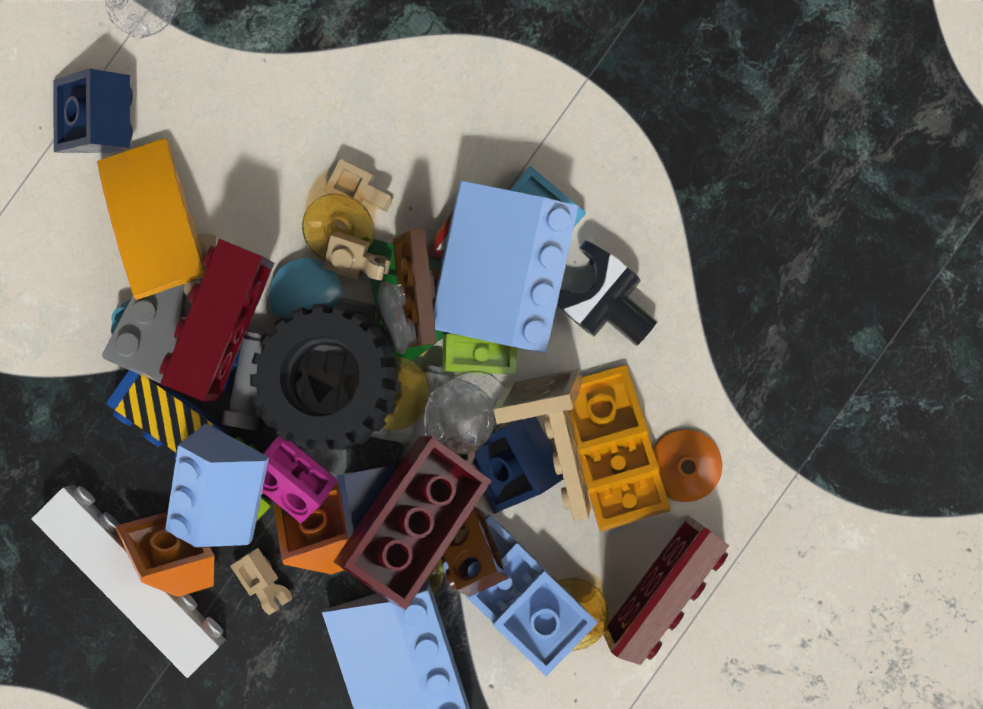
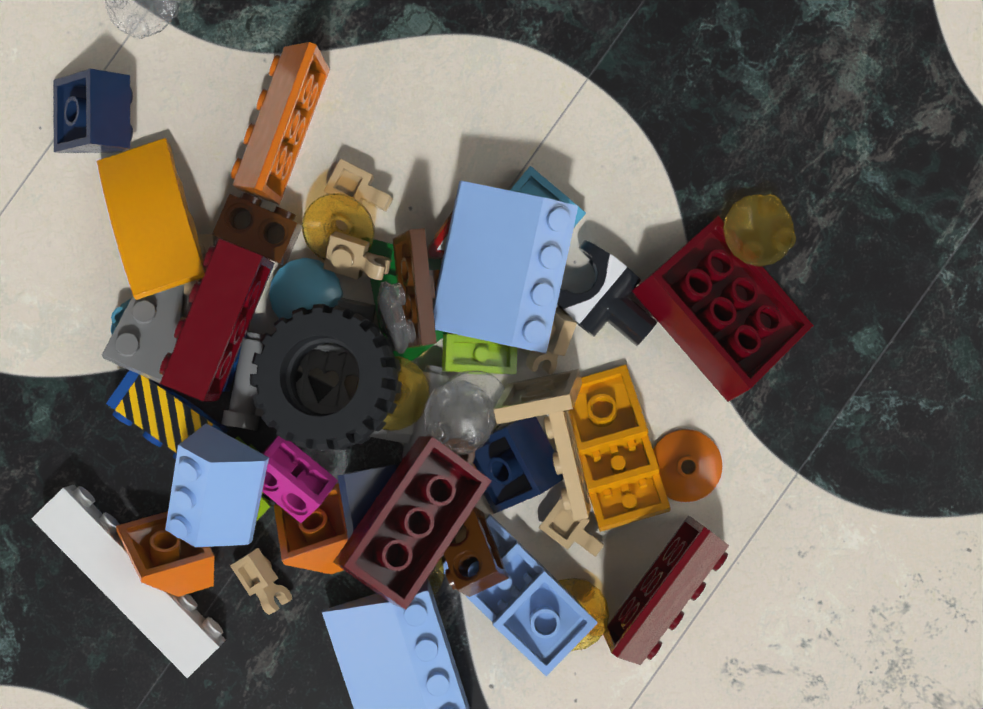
(255, 236): none -> reddish brown brick
(282, 122): none -> orange slope
(560, 337): none -> tan plate
(564, 530): none -> tan plate
(723, 311): none -> dark red slope
(759, 230): none -> clear yellow dish

